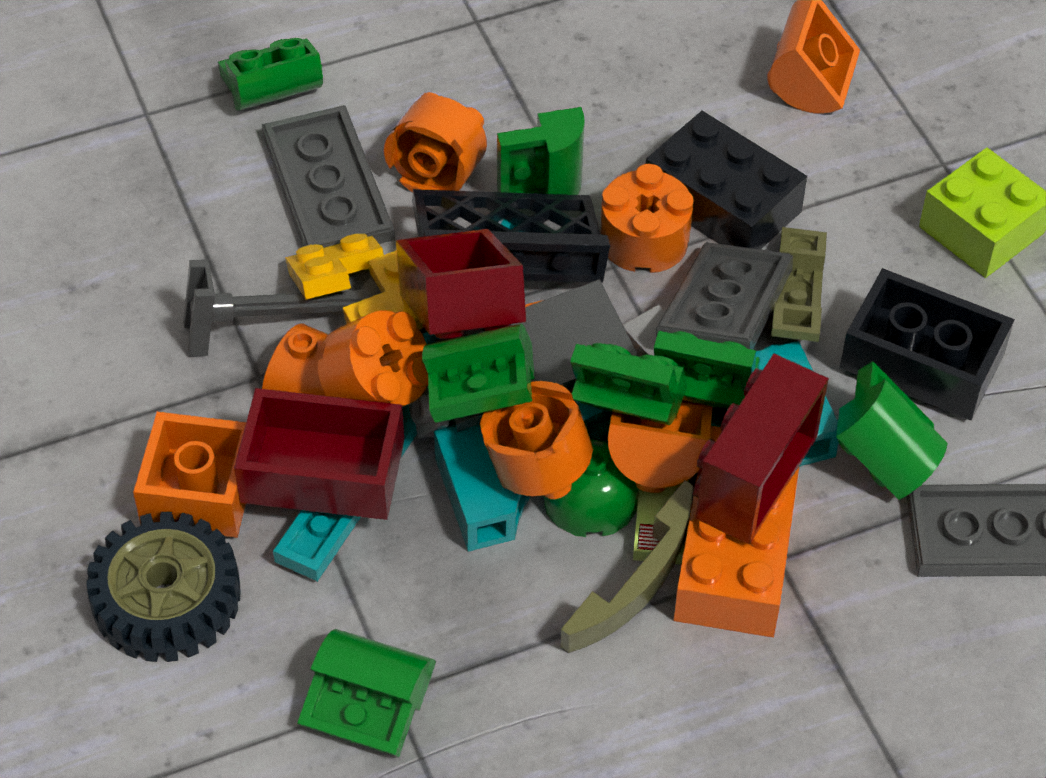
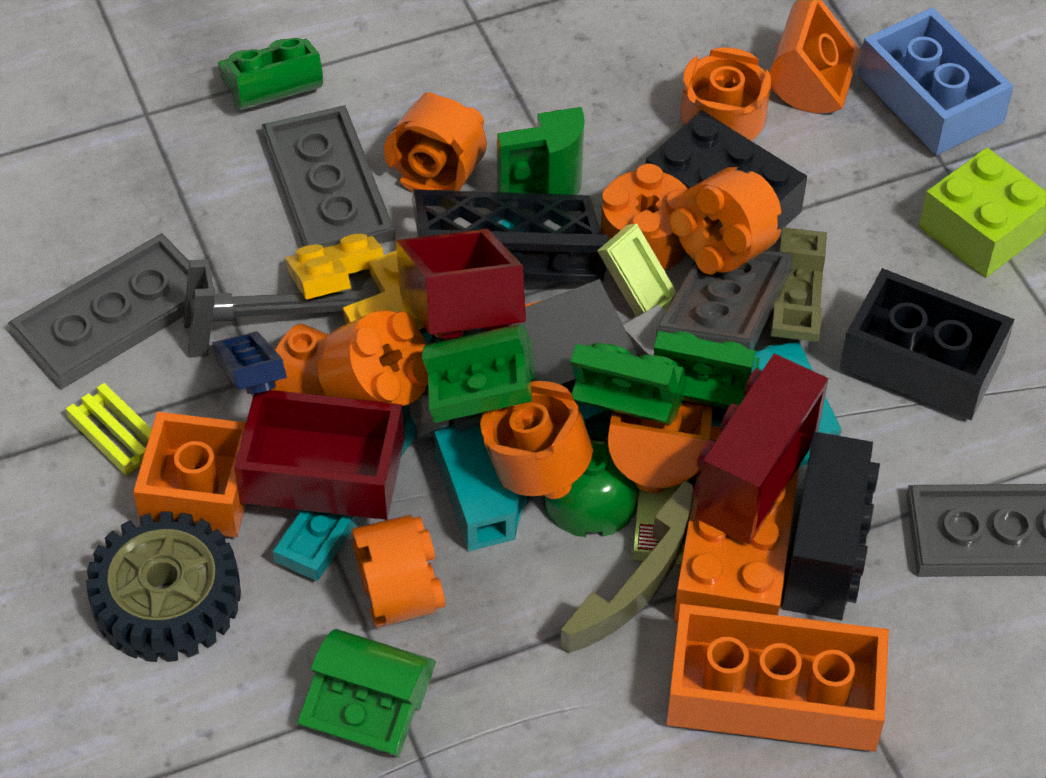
(94, 406): none -> neon yellow tile
(106, 311): none -> dark grey tile
(250, 362): none -> dark blue plate
(396, 571): none -> orange brick
(637, 270): none -> yellowish green tile
(727, 88): none -> orange brick
(727, 220): none -> orange brick
(779, 677): none -> orange brick
(832, 526): none -> black brick
(889, 434): green brick -> none
(934, 80): none -> medium blue brick

